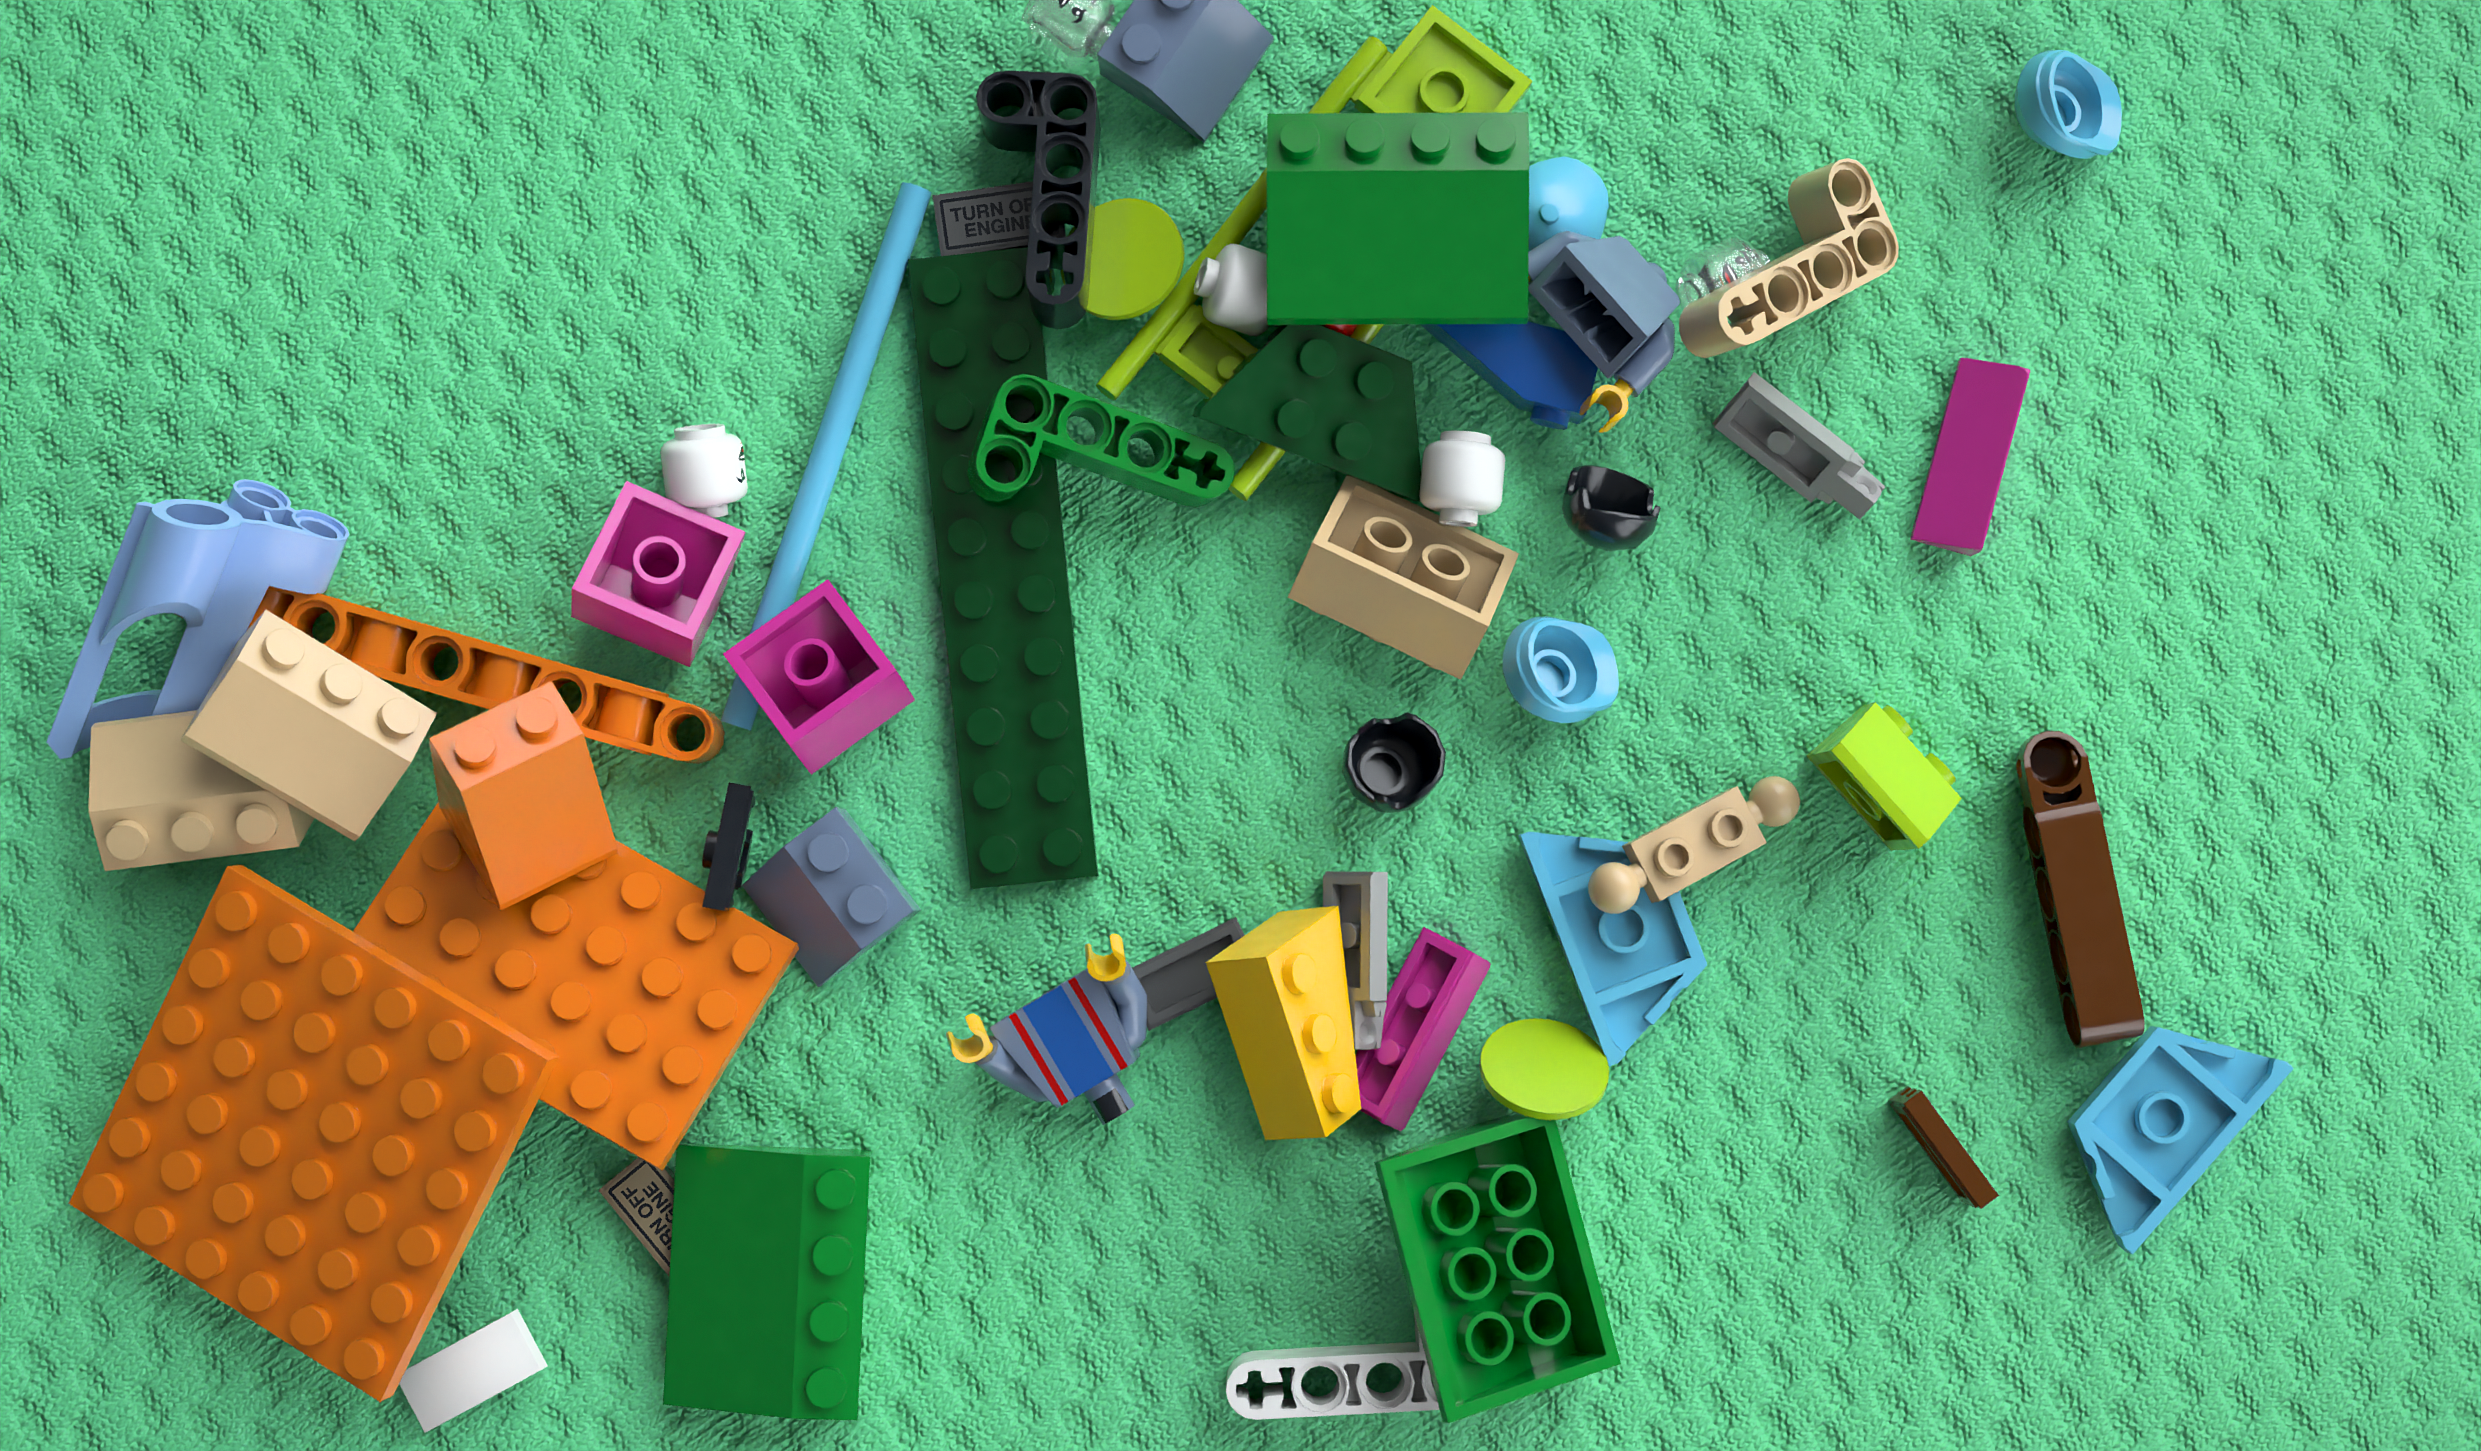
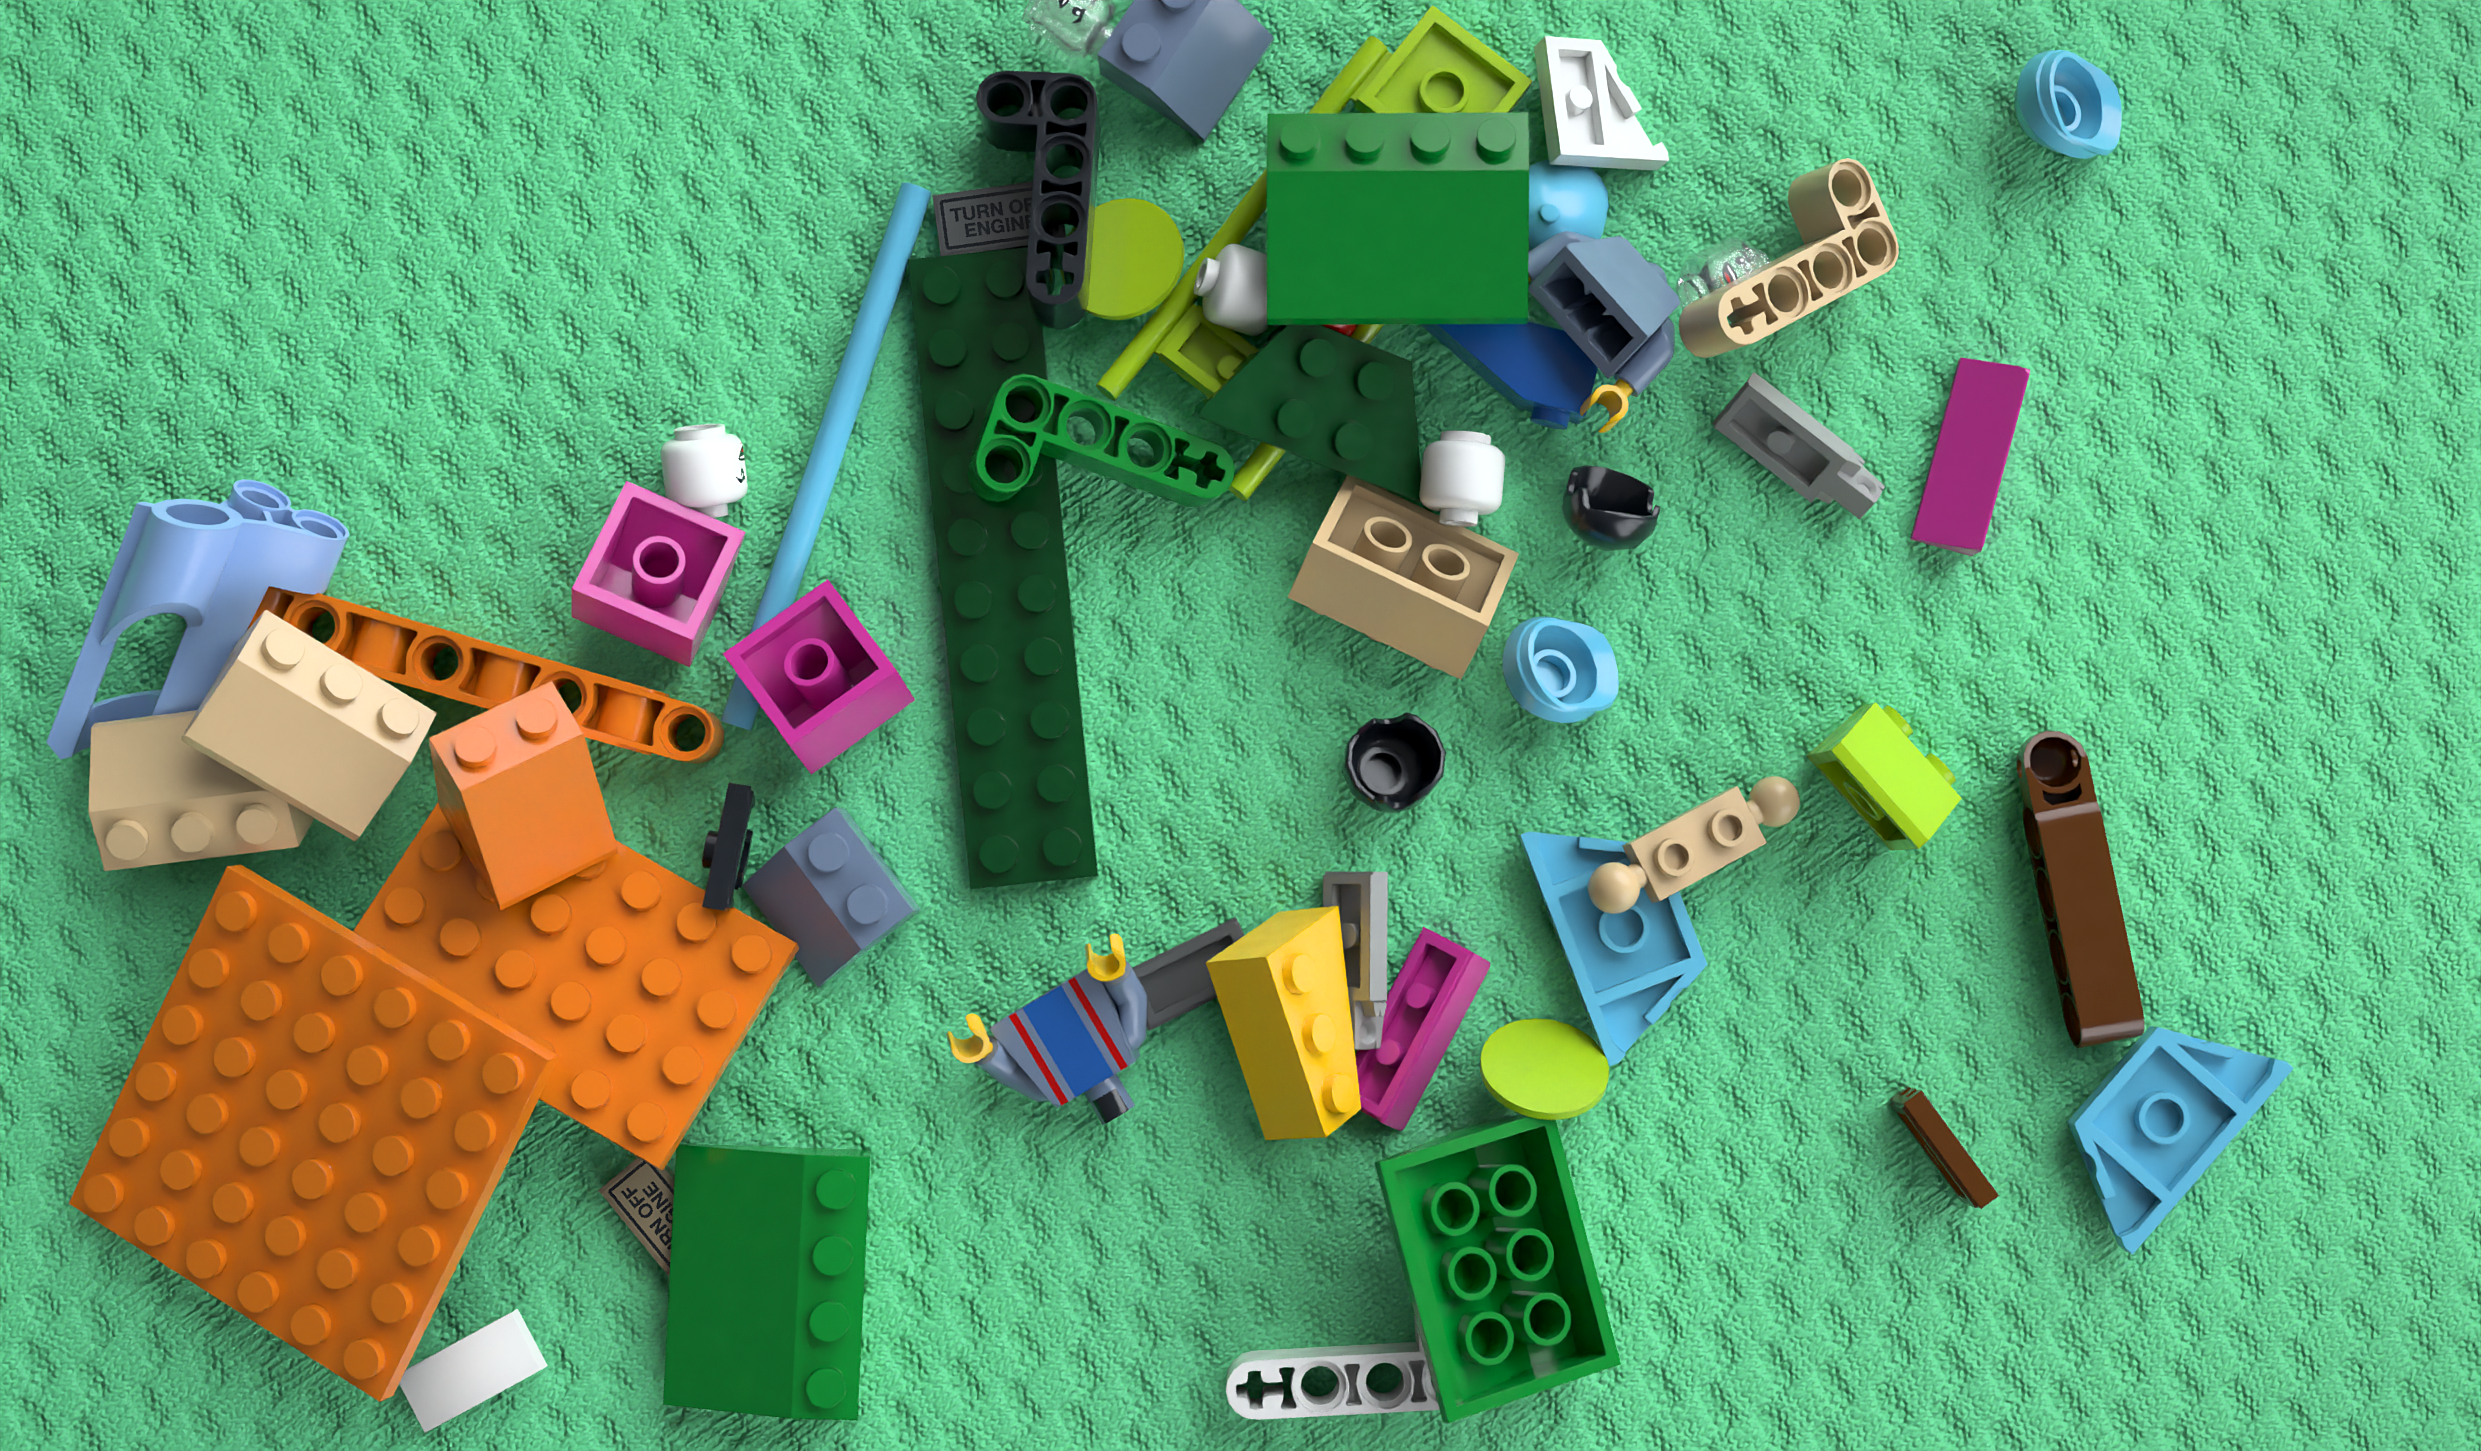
(1590, 109): none -> white wing

